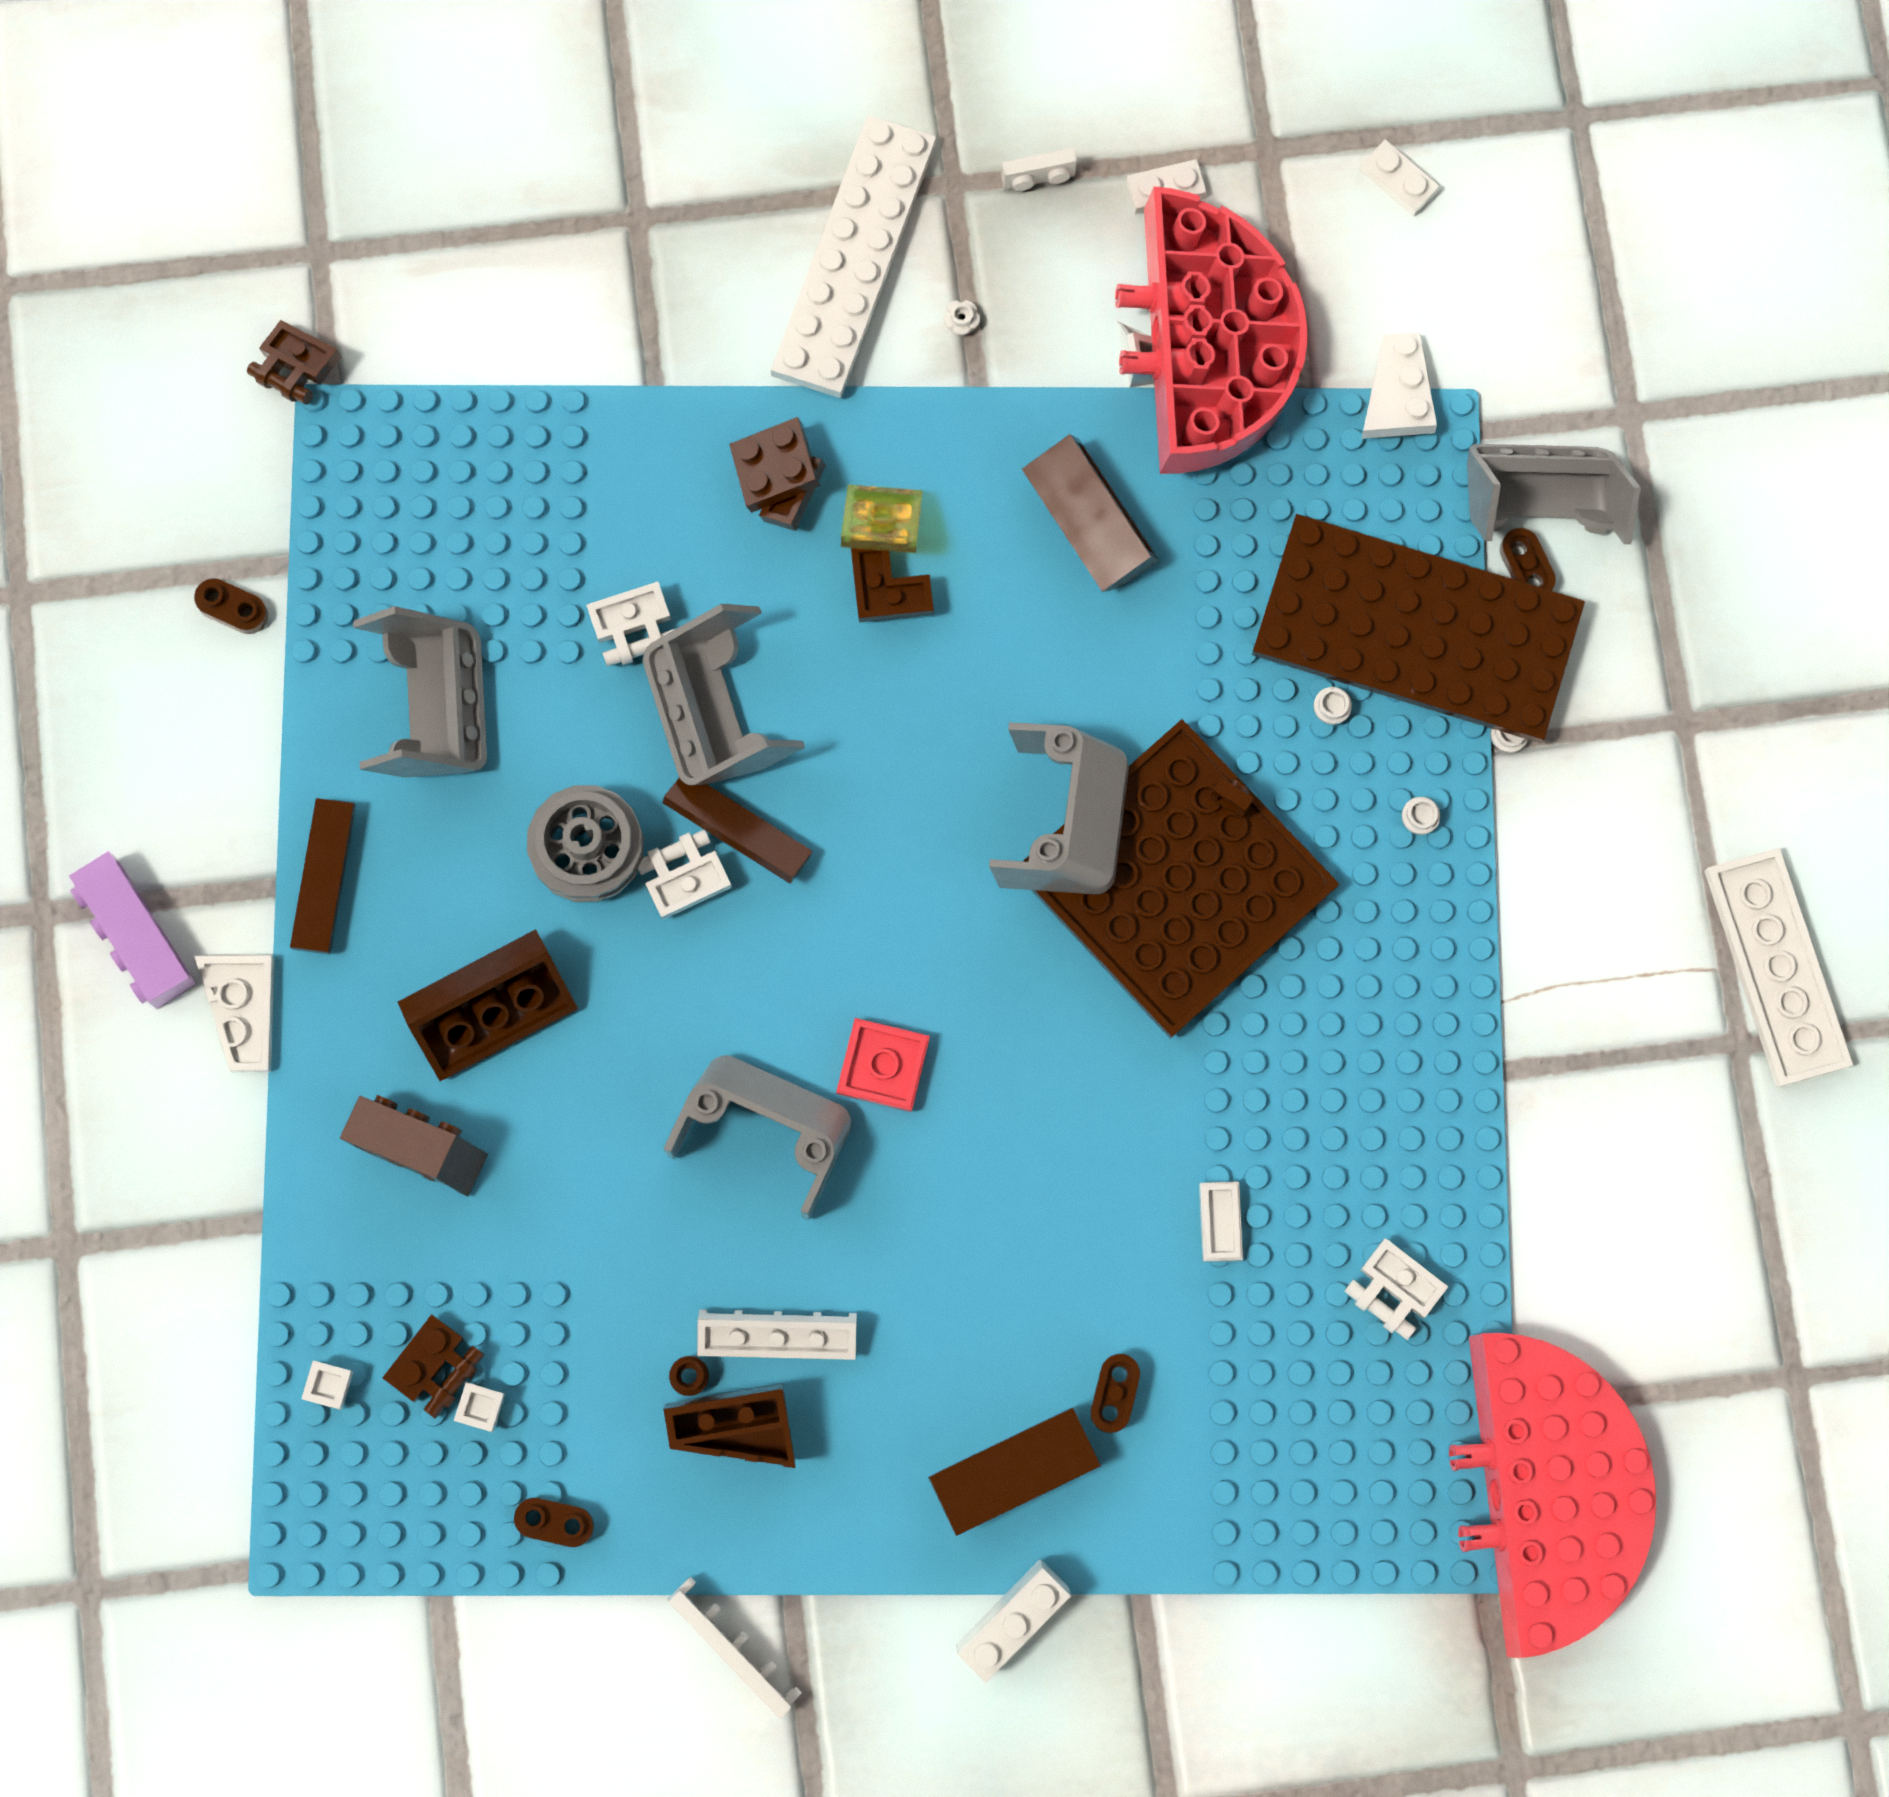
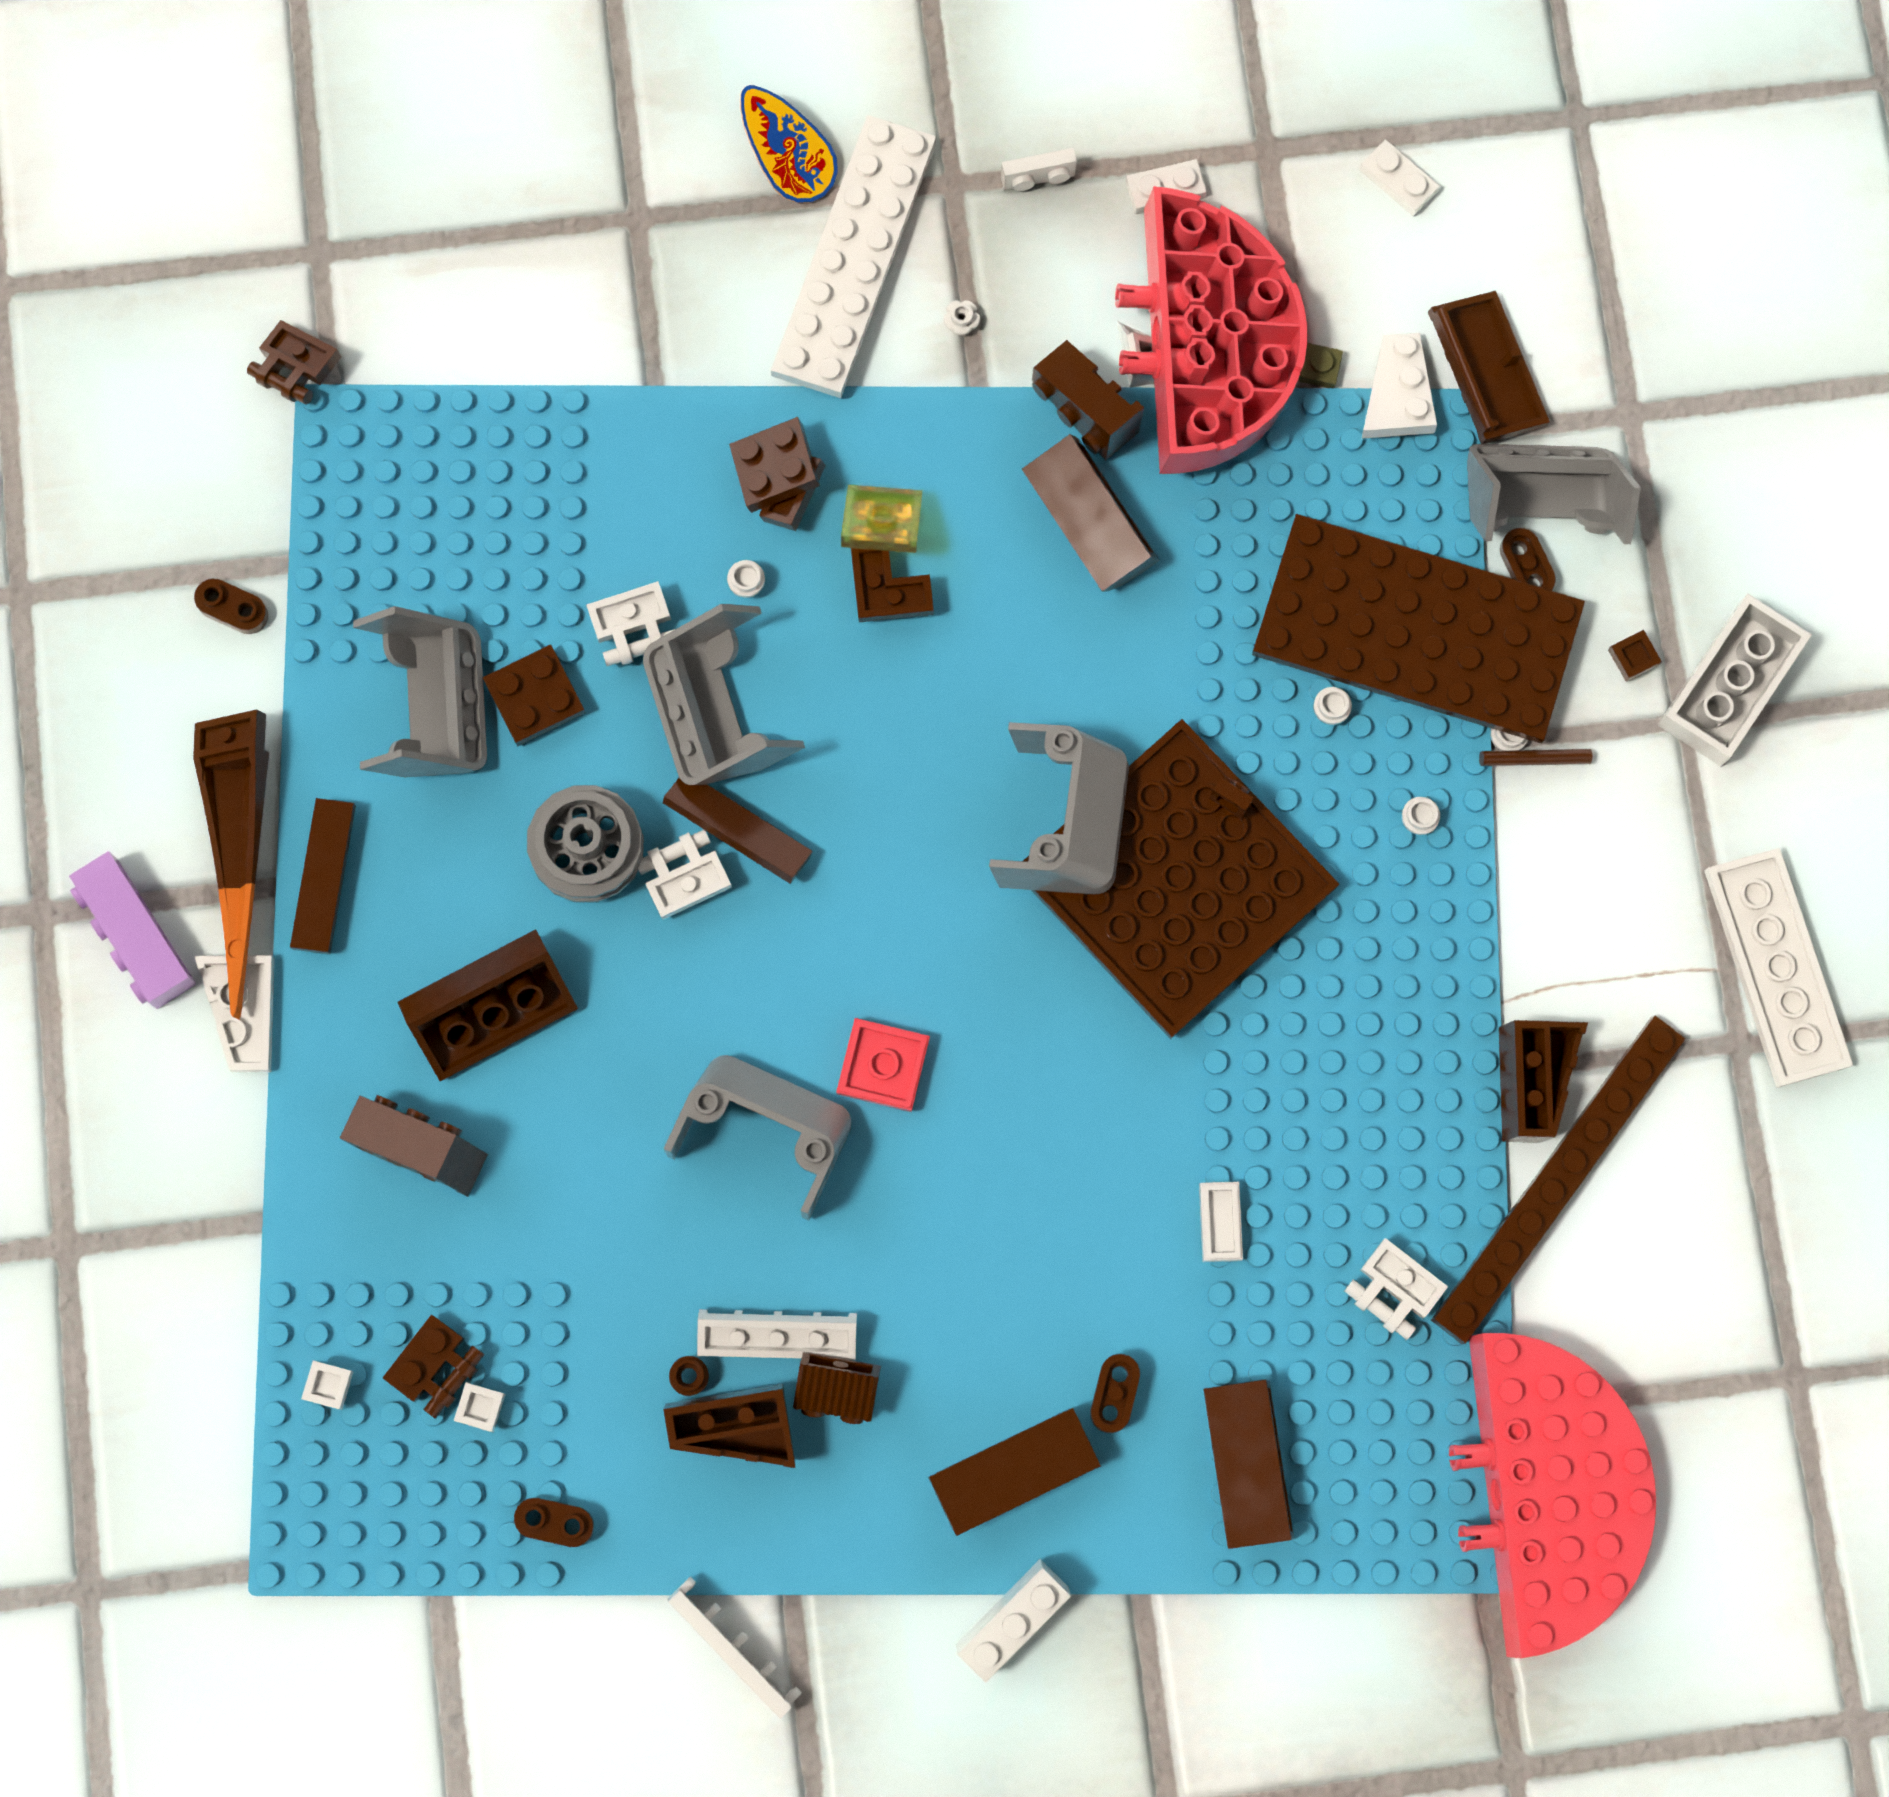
(232, 784): none -> reddish brown plate
(534, 695): none -> reddish brown plate
(746, 578): none -> white plate
(787, 146): none -> shield
(836, 1388): none -> reddish brown brick
(1086, 400): none -> reddish brown wedge
(1248, 1464): none -> reddish brown brick
(1321, 366): none -> olive plate
(1488, 367): none -> reddish brown container
(1535, 757): none -> reddish brown bar
(1535, 1076): none -> reddish brown wedge
(1557, 1180): none -> reddish brown plate
(1634, 656): none -> reddish brown plate
(1734, 680): none -> white brick

